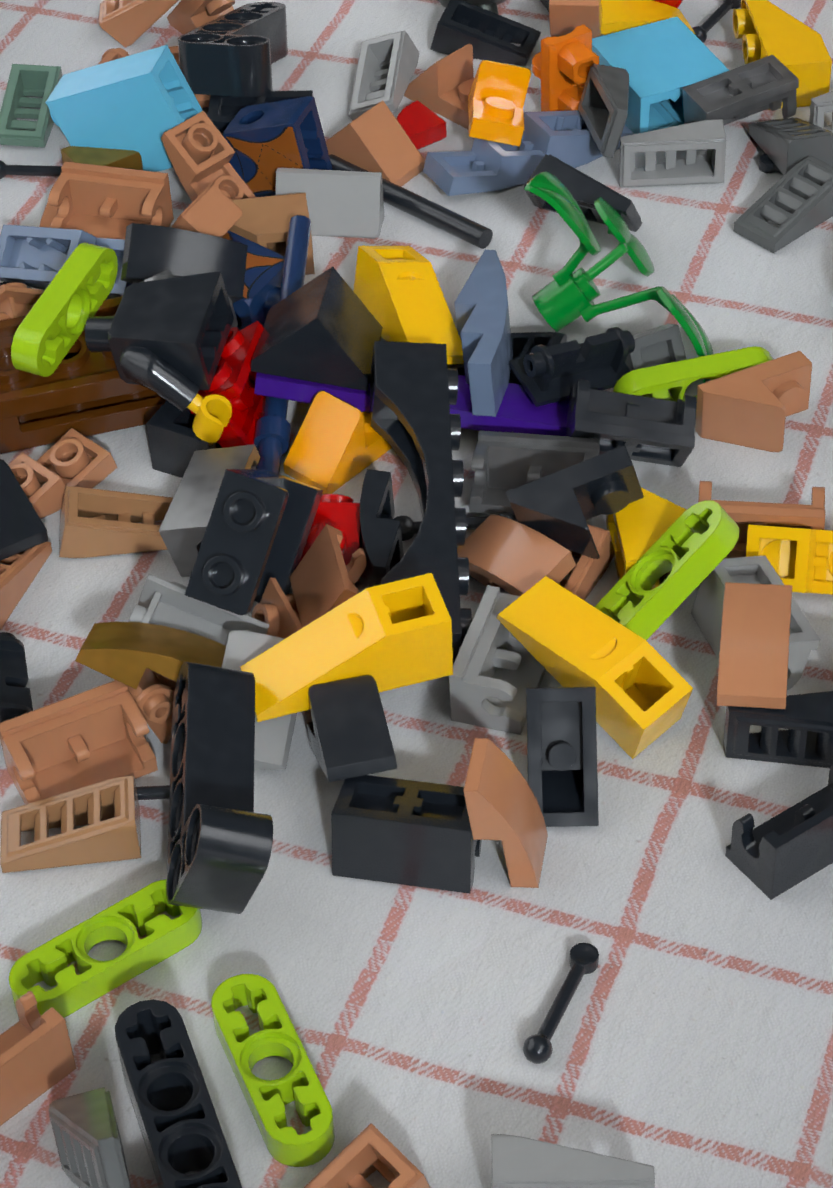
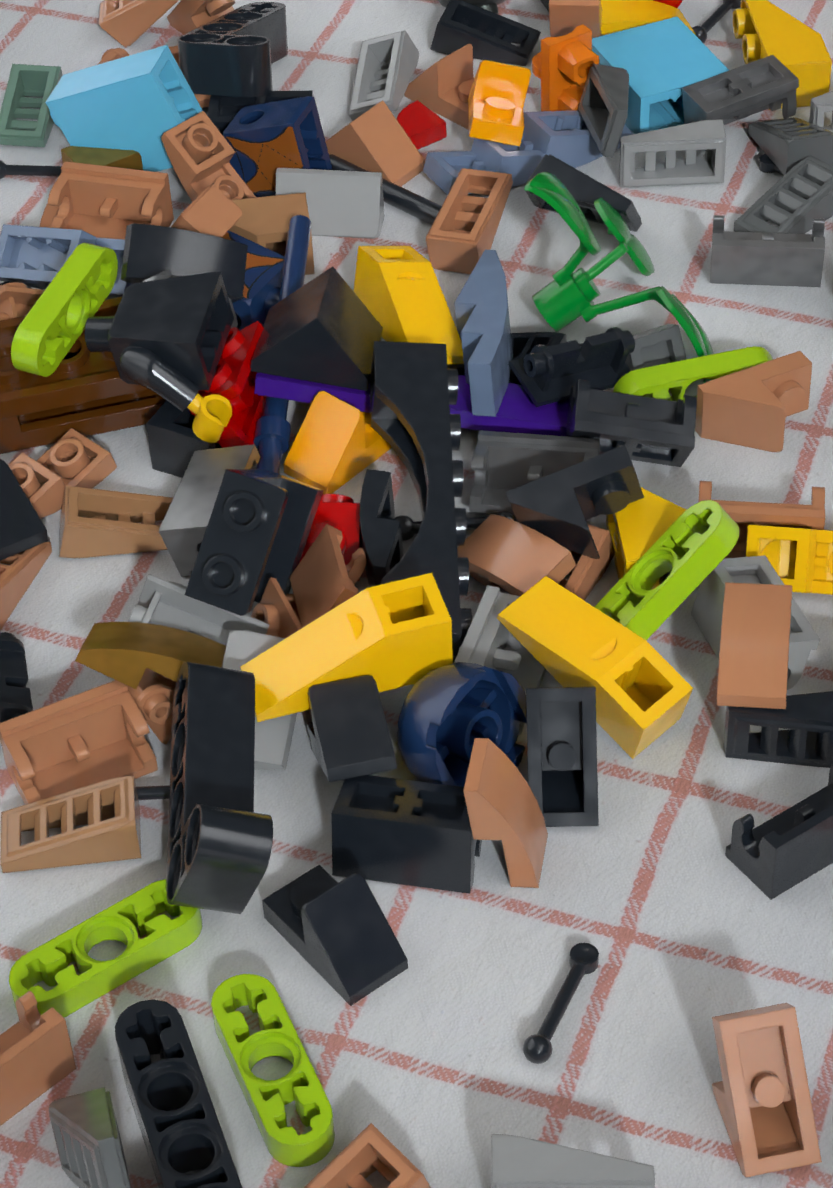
(337, 931): none -> black slope
(449, 239): none -> nougat slope
(453, 709): none -> dark blue cylinder
(765, 1090): none -> nougat slope
(767, 257): none -> flat silver hinge

